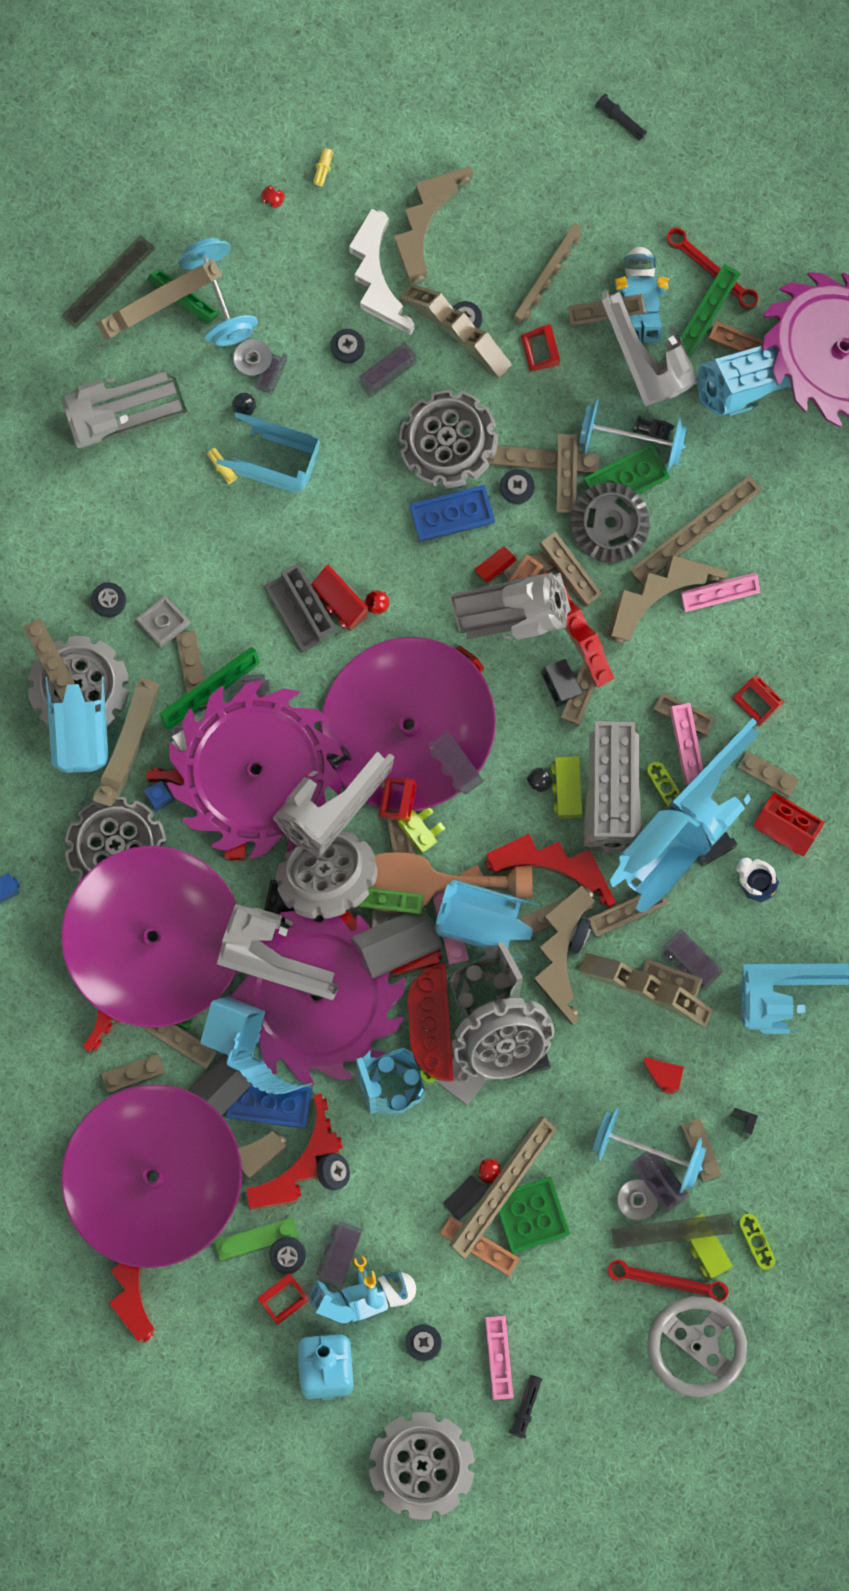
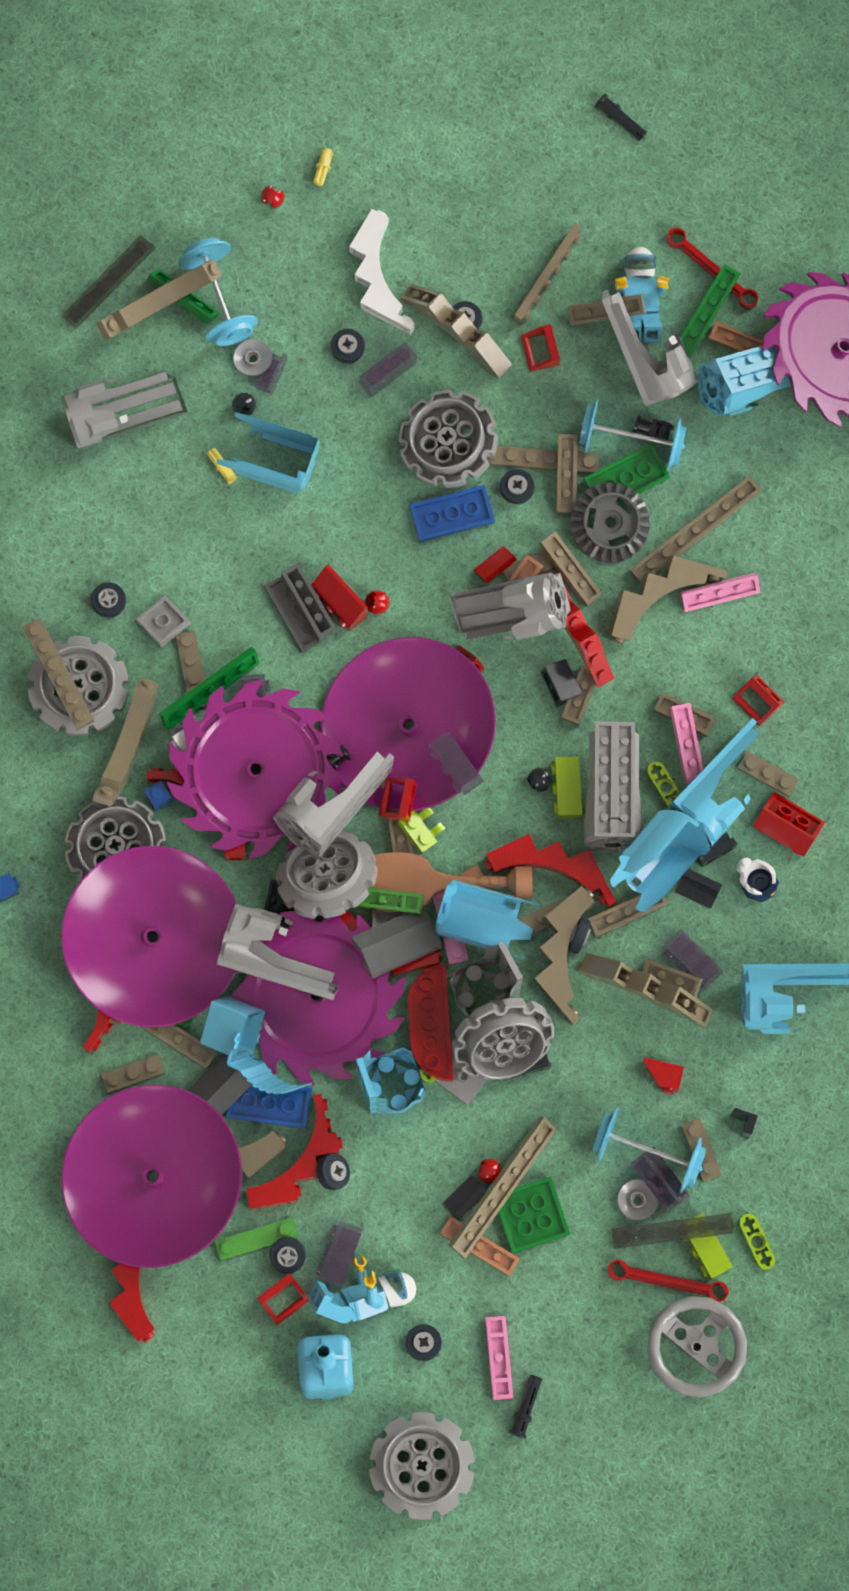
(77, 732): medium azure piece -> none
(433, 196): dark tan arch -> none
(698, 888): none -> black panel

